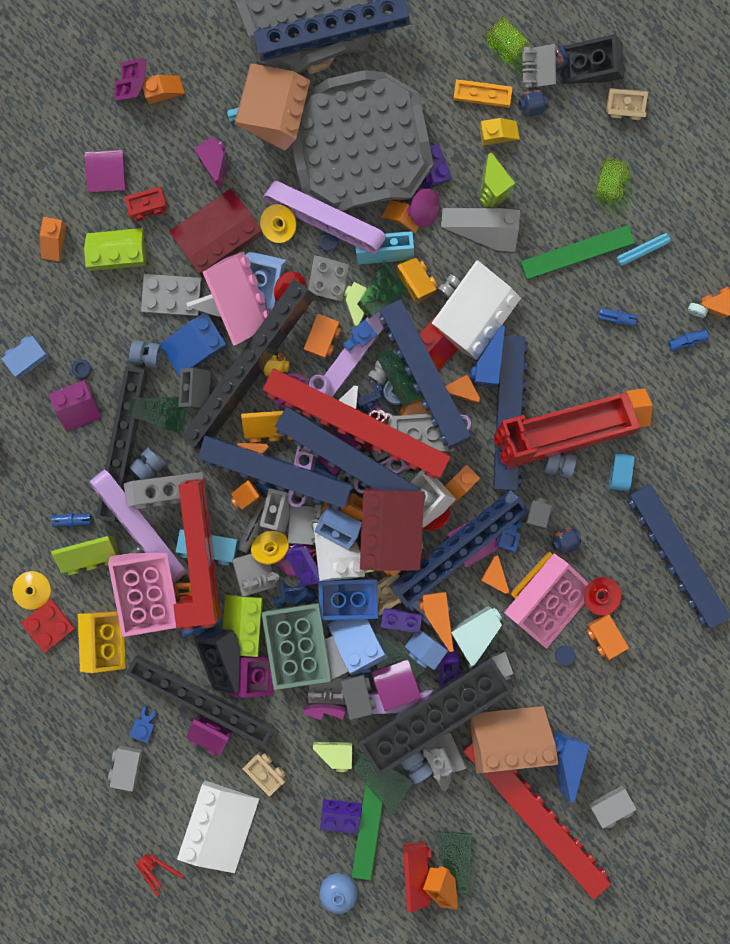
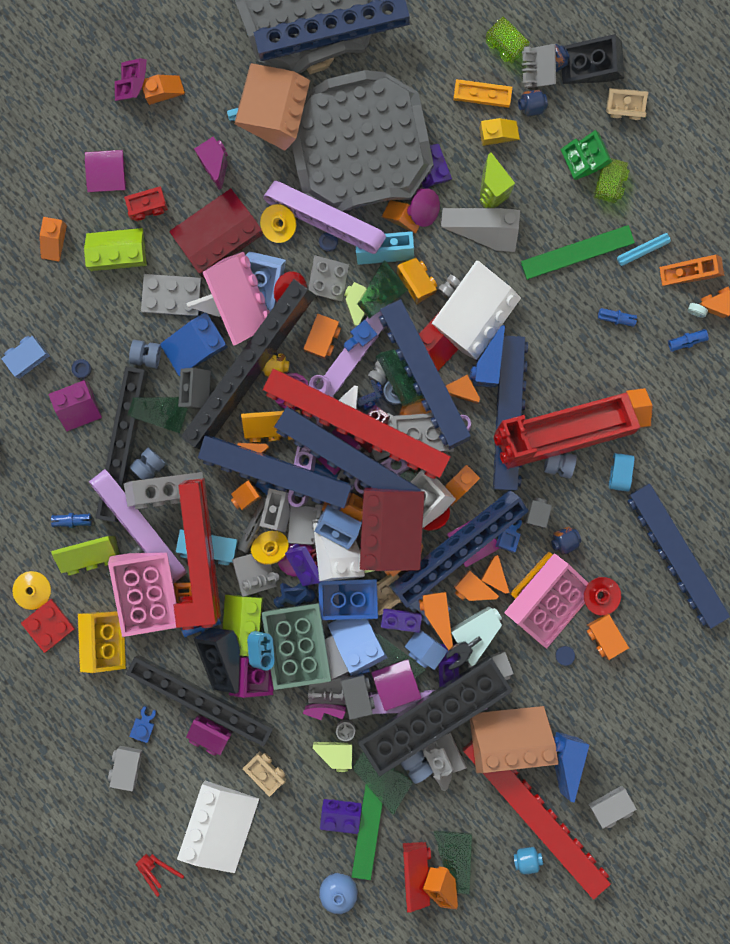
(260, 648): none -> dark azure beam
(345, 730): none -> light grey wheel
(464, 650): none -> black hand
(473, 588): none -> orange slope
(528, 860): none -> dark azure head
(586, 155): none -> green slope
(692, 270): none -> orange slope

